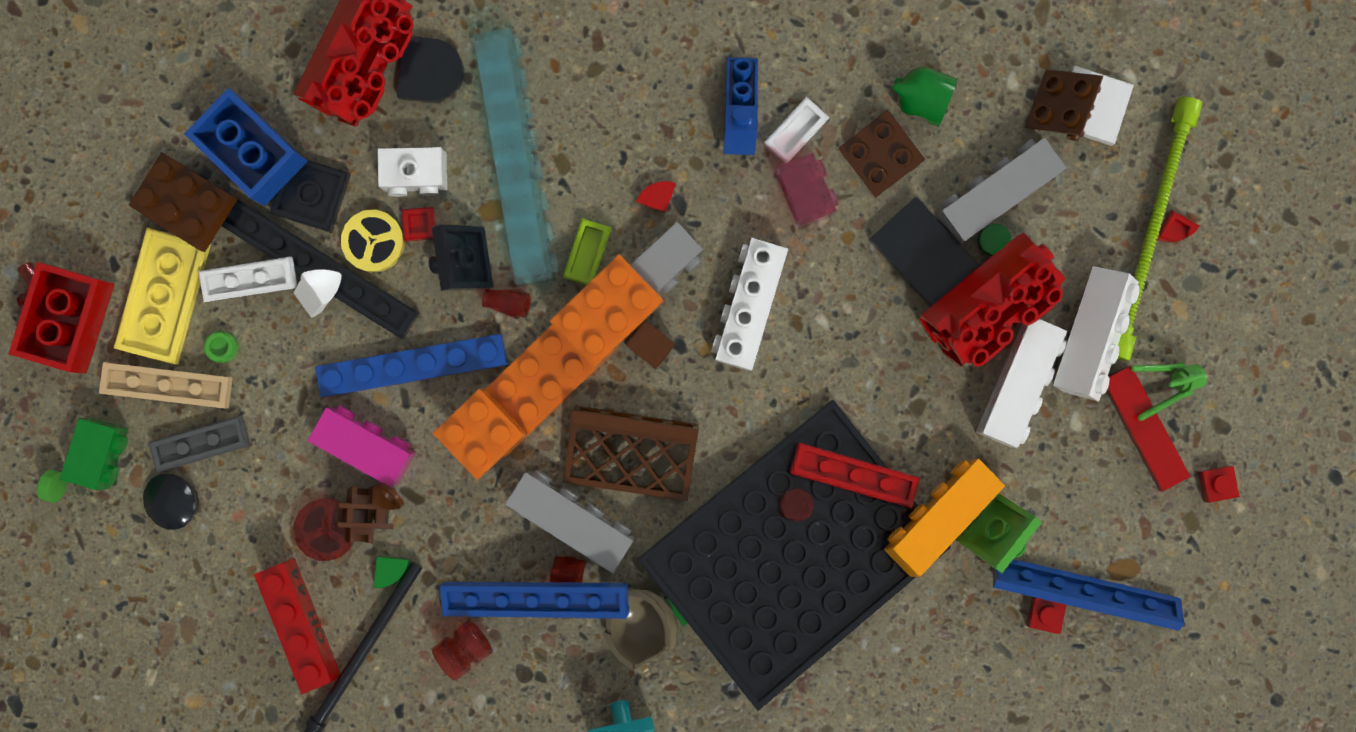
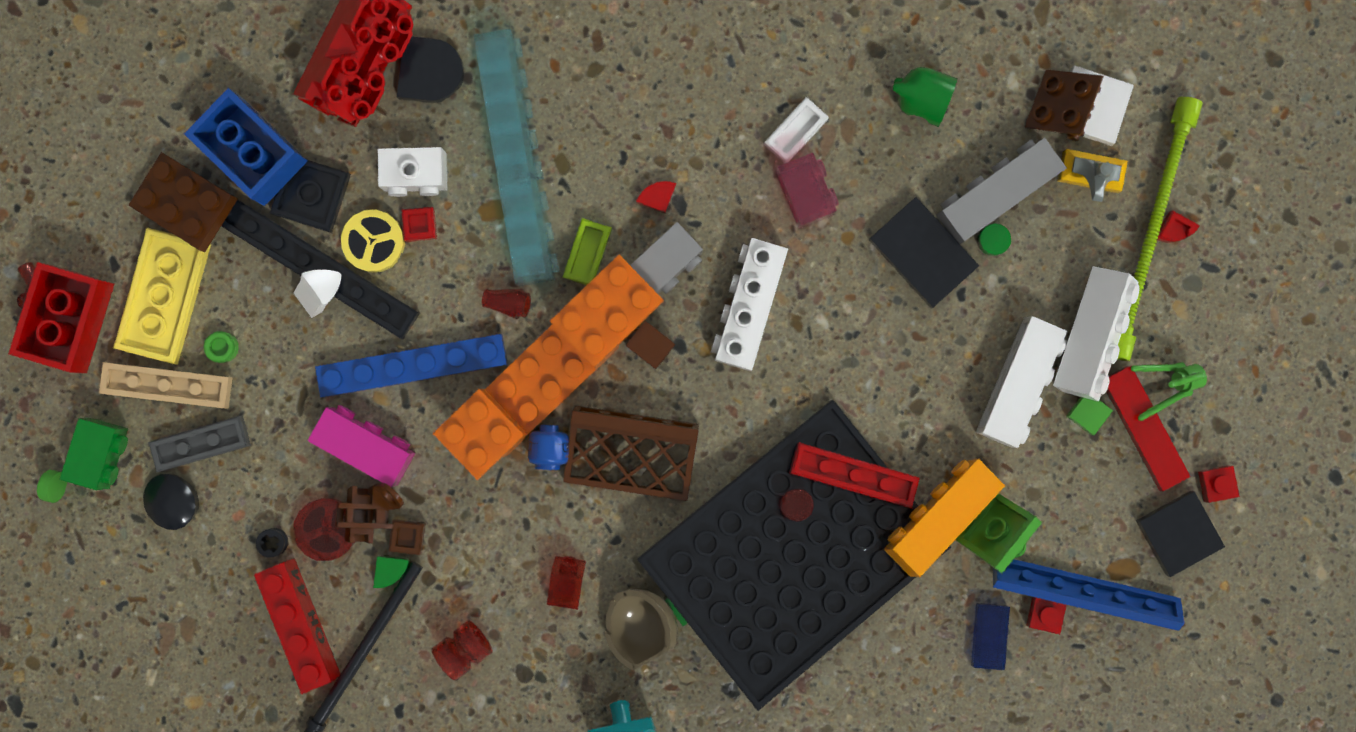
(248, 279): white tile -> none
(272, 532): none -> black bush
(407, 537): none -> reddish brown tile
(461, 258): black tile -> none
(535, 599): blue plate -> none
(548, 448): none -> blue head
(570, 521): light grey brick -> none
(741, 106): blue slope -> none
(881, 153): reddish brown hinge -> none
(978, 313): red brick -> none
(990, 636): none -> clear blue tile
(1089, 414): none -> bright green tile
(1093, 171): none -> piece
(1180, 533): none -> black tile

